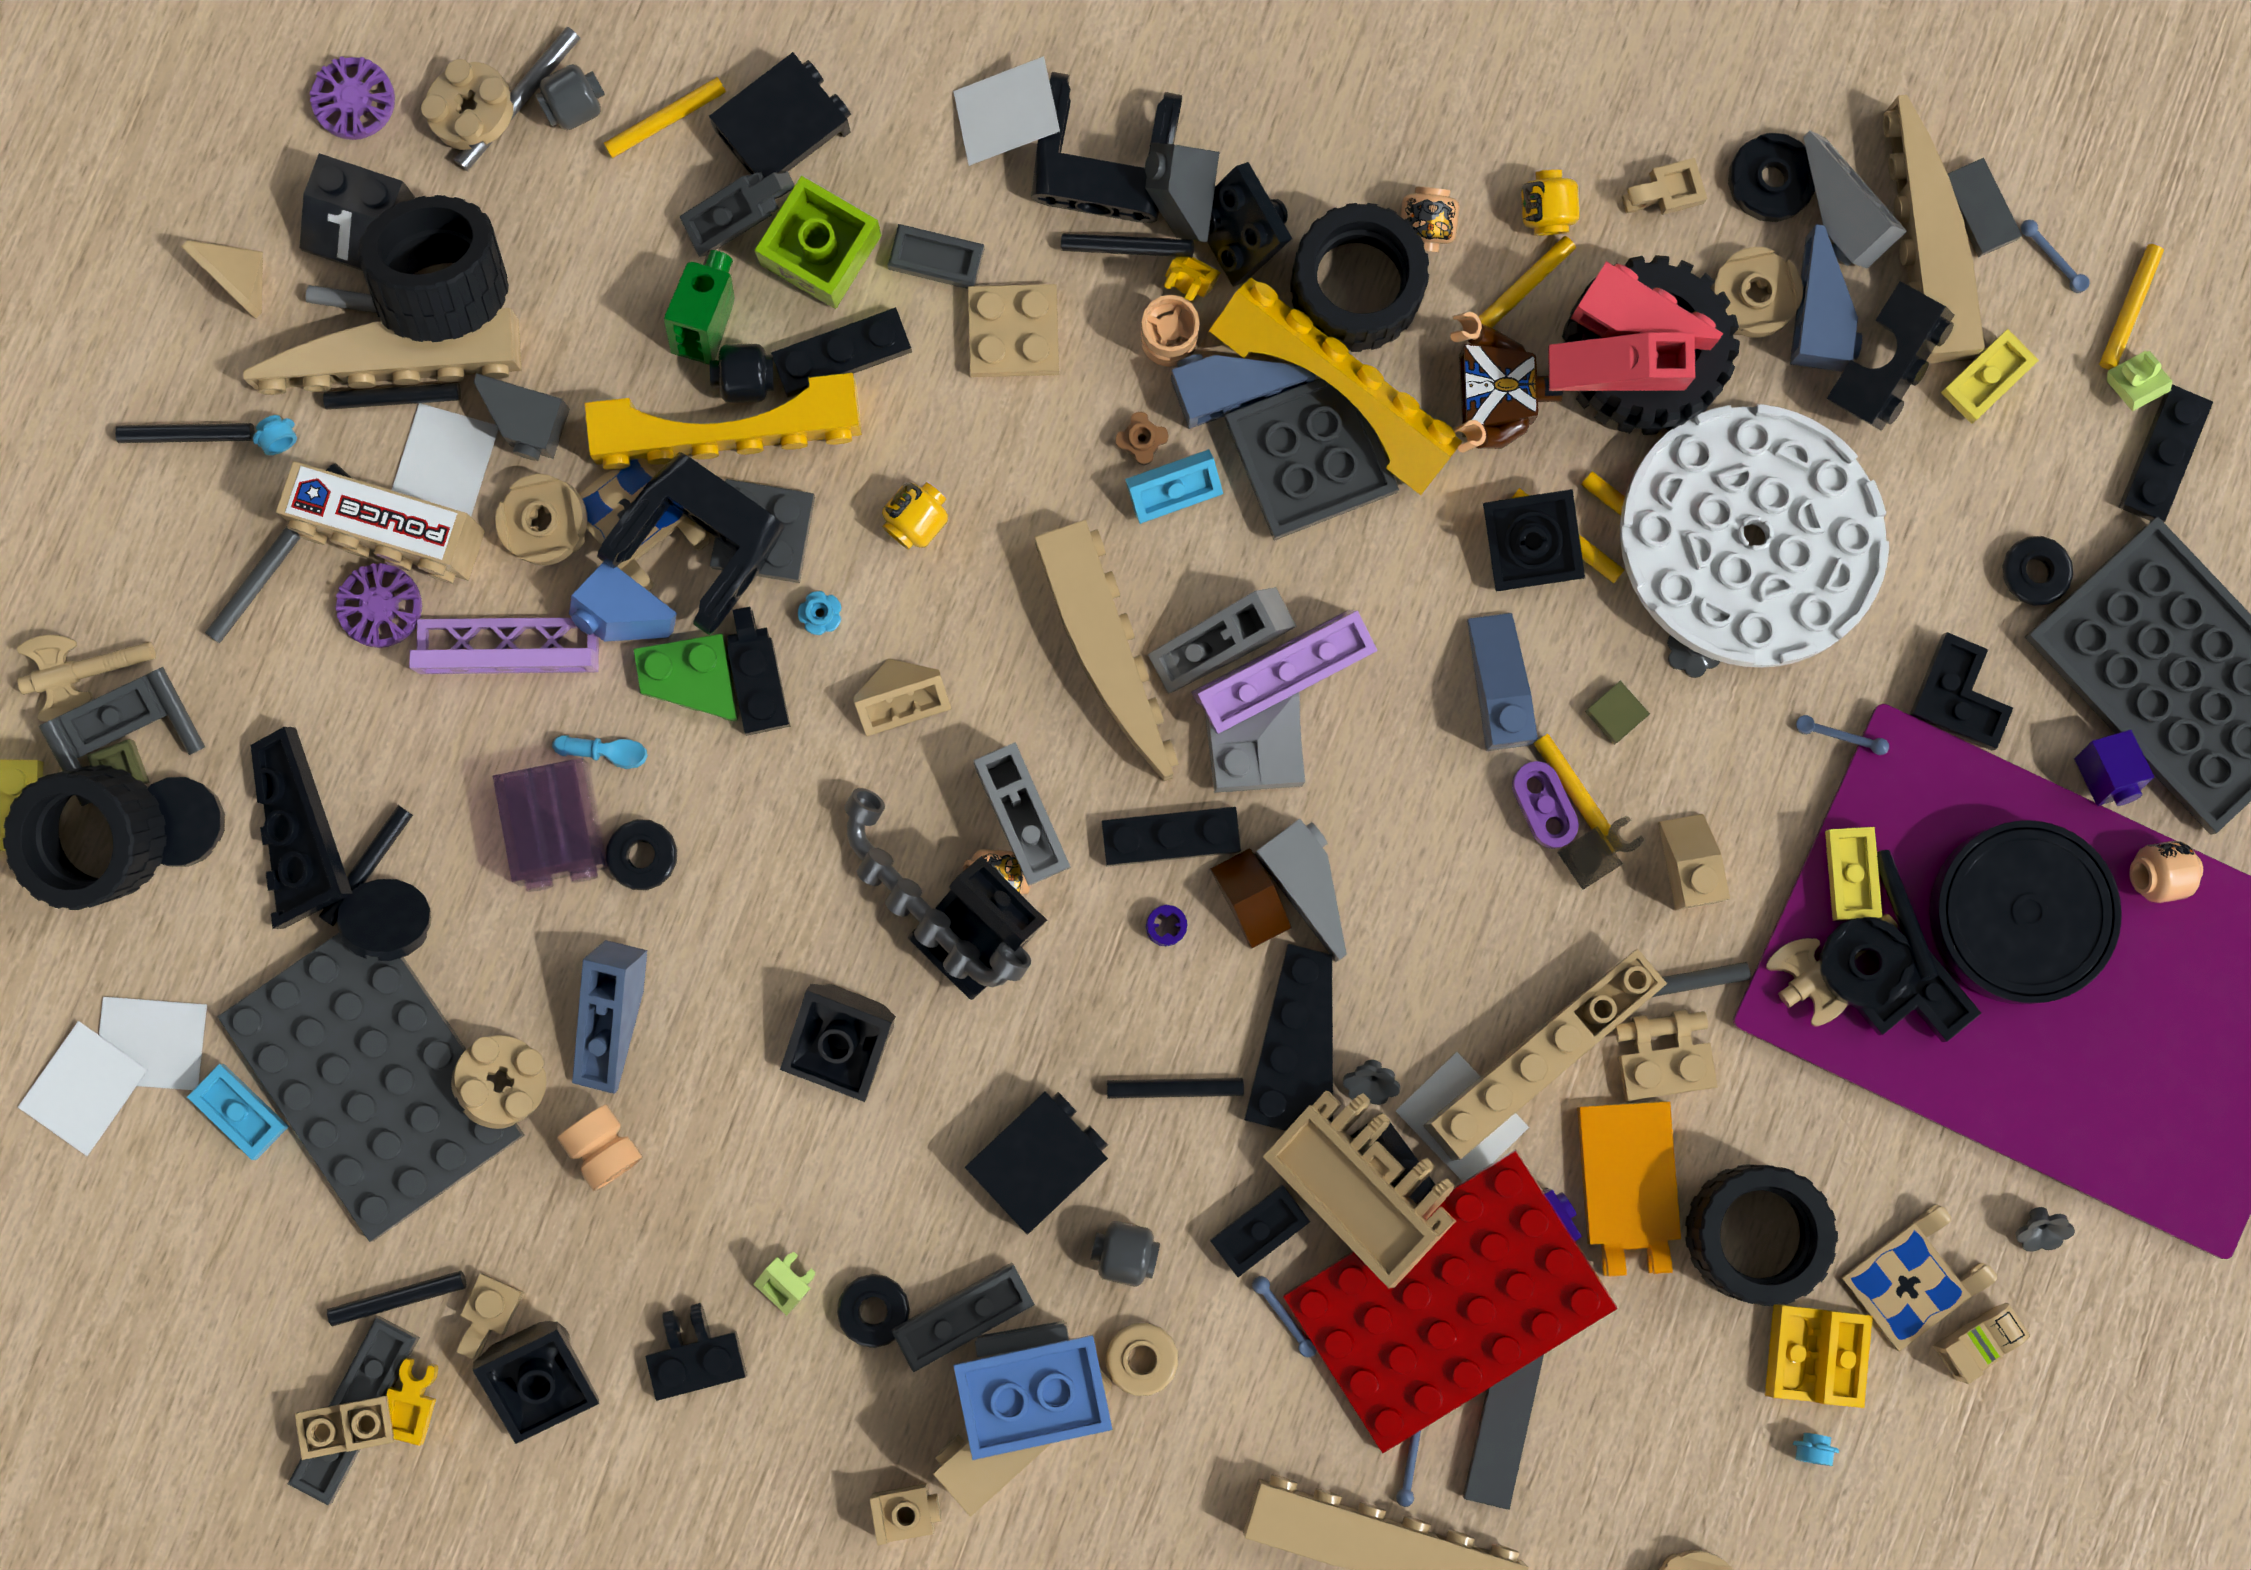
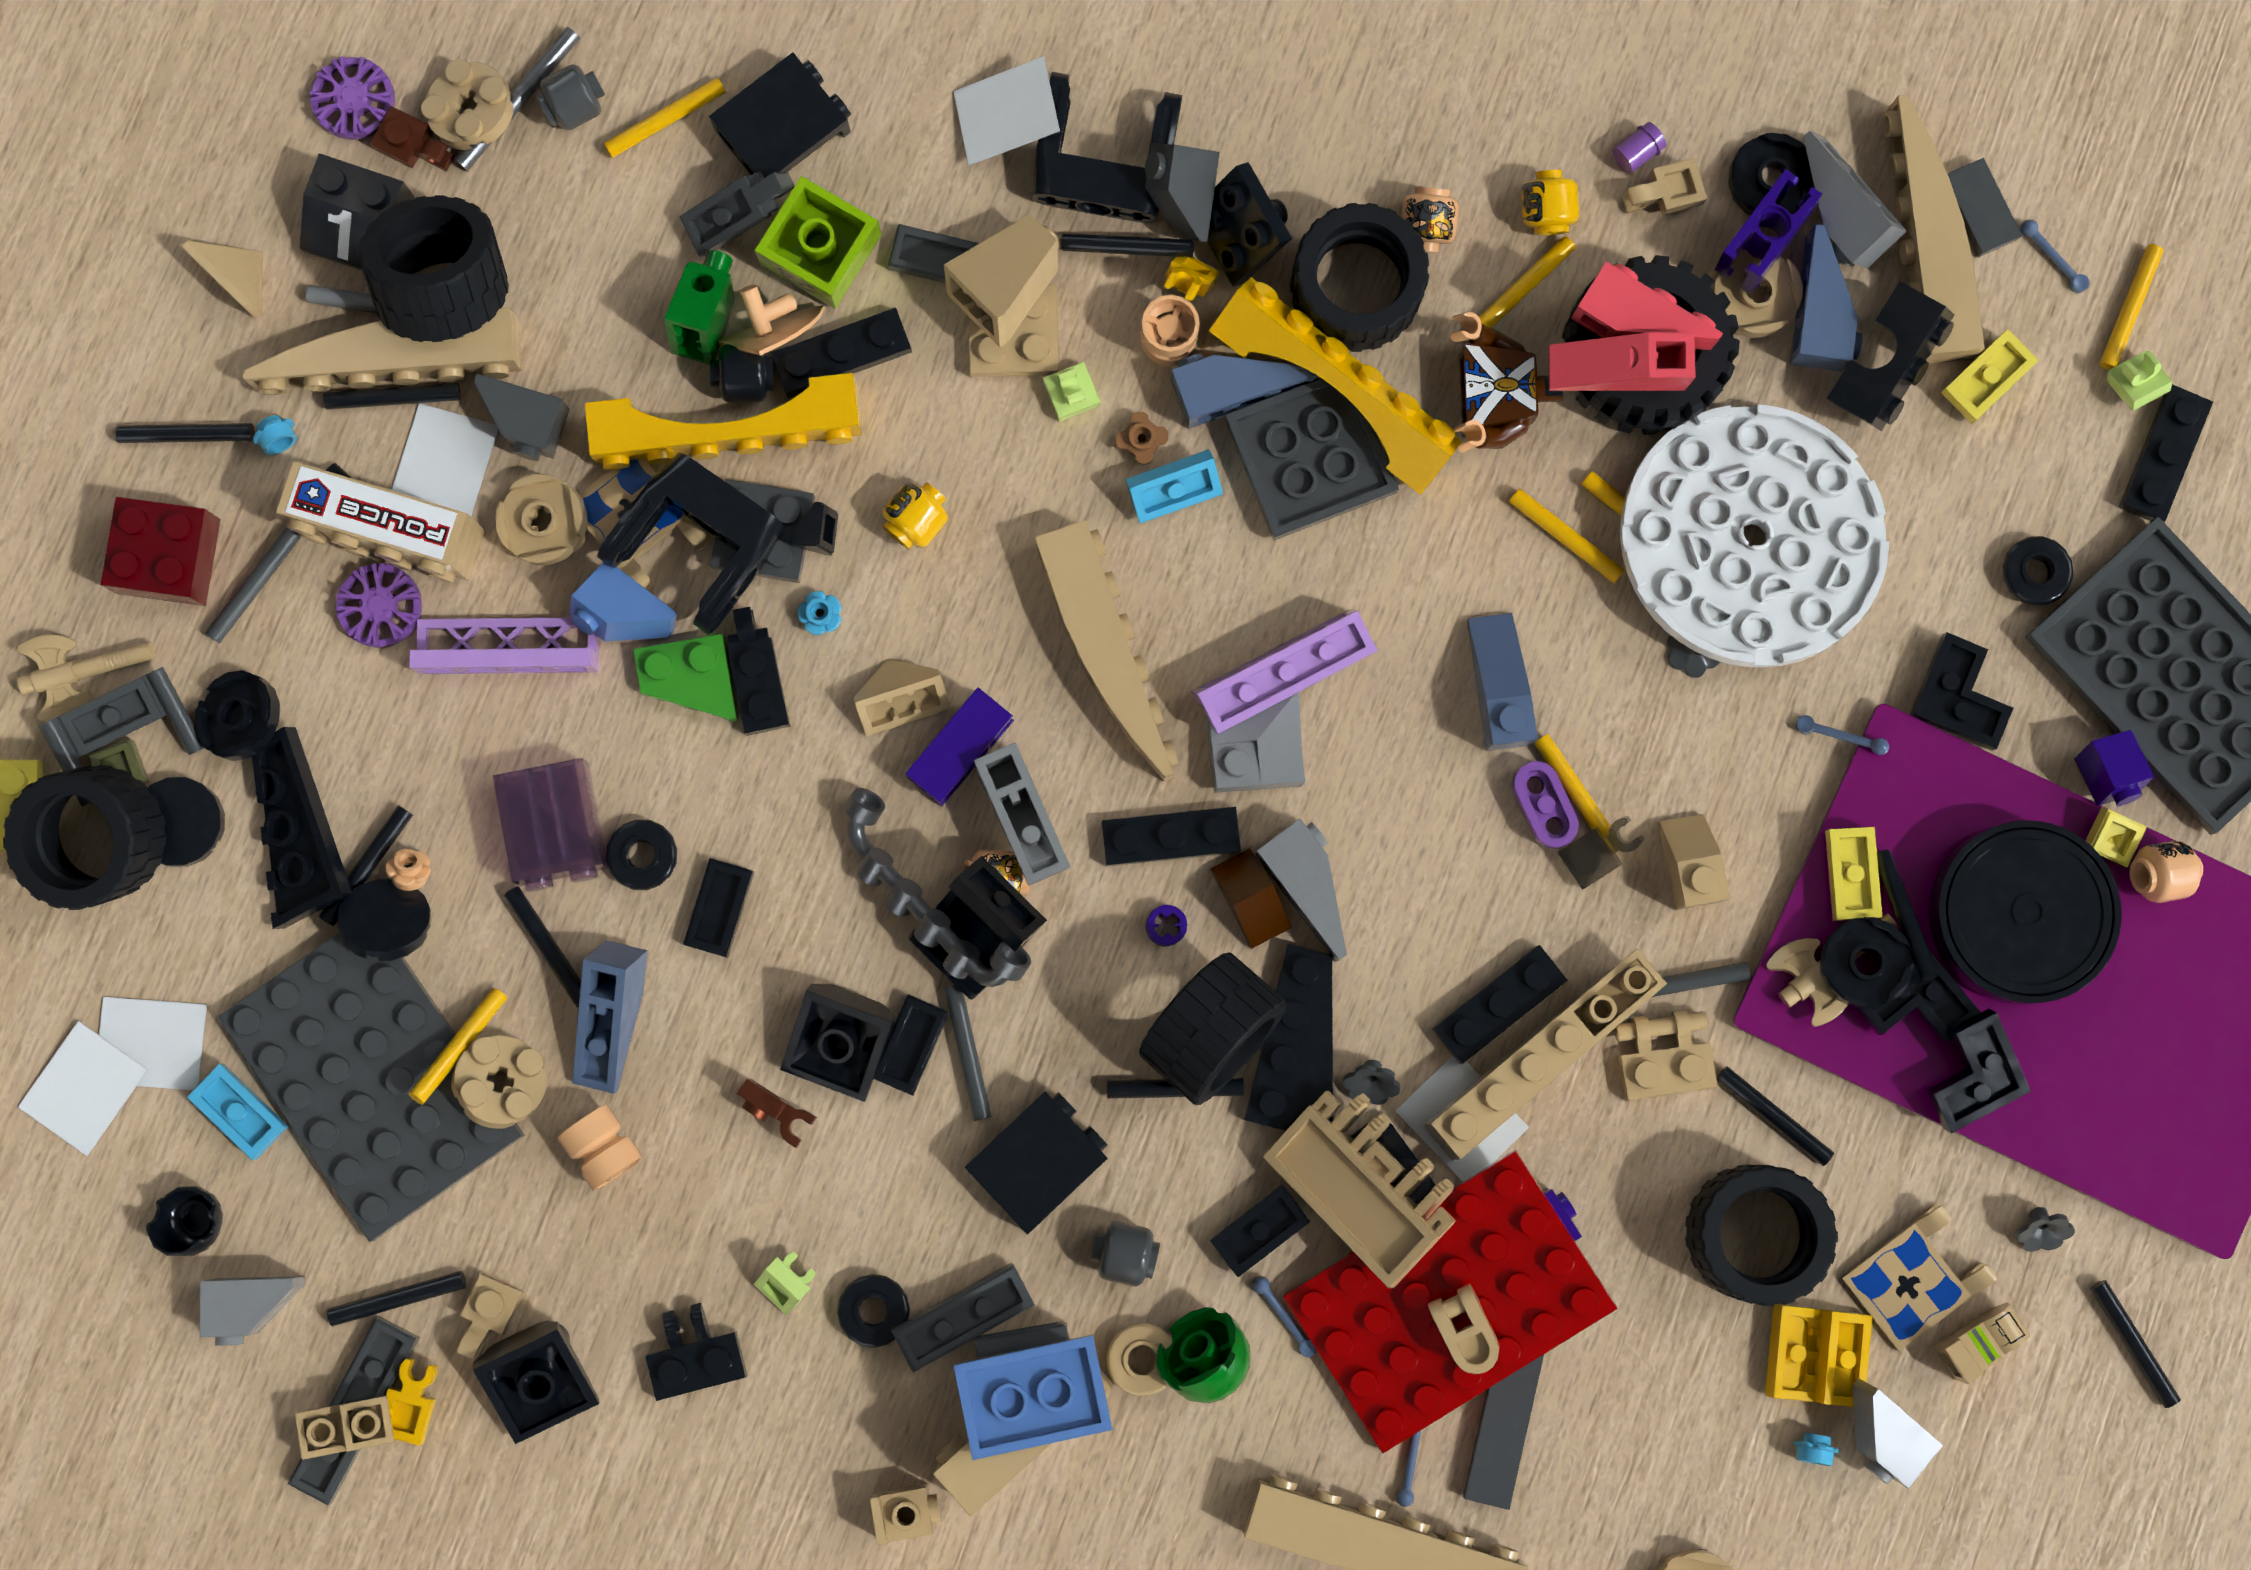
(160, 551): none -> dark red brick
(185, 1222): none -> black hair
(237, 715): none -> black tile
(243, 1305): none -> light grey slope
(408, 877): none -> light nougat plate
(409, 138): none -> copper plate
(457, 1046): none -> yellow bar
(545, 943): none -> black bar
(621, 753): medium azure piece -> none
(718, 908): none -> black tile
(763, 1103): none -> copper plate
(770, 322): none -> light nougat shield
(817, 530): none -> black slope
(911, 1044): none -> black tile
(962, 740): none -> dark purple piece
(967, 1053): none -> dark grey bar
(1004, 276): none -> tan slope
(1071, 391): none -> yellowish green tile
(1205, 1356): none -> green cylinder
(1212, 1028): none -> black tyre
(1222, 638): light grey slope -> none
(1474, 1346): none -> tan plate
(1499, 1004): none -> black plate
(1534, 540): black plate -> none
(1617, 712): olive tile -> none
(1629, 1182): light orange tile -> none
(1639, 147): none -> medium lavender piece
(1774, 217): none -> dark purple piece
(1775, 1116): none -> black bar
(1890, 1437): none -> slope
(1990, 1074): none -> black plate
(2115, 836): none -> light yellow tile
(2135, 1344): none -> black bar

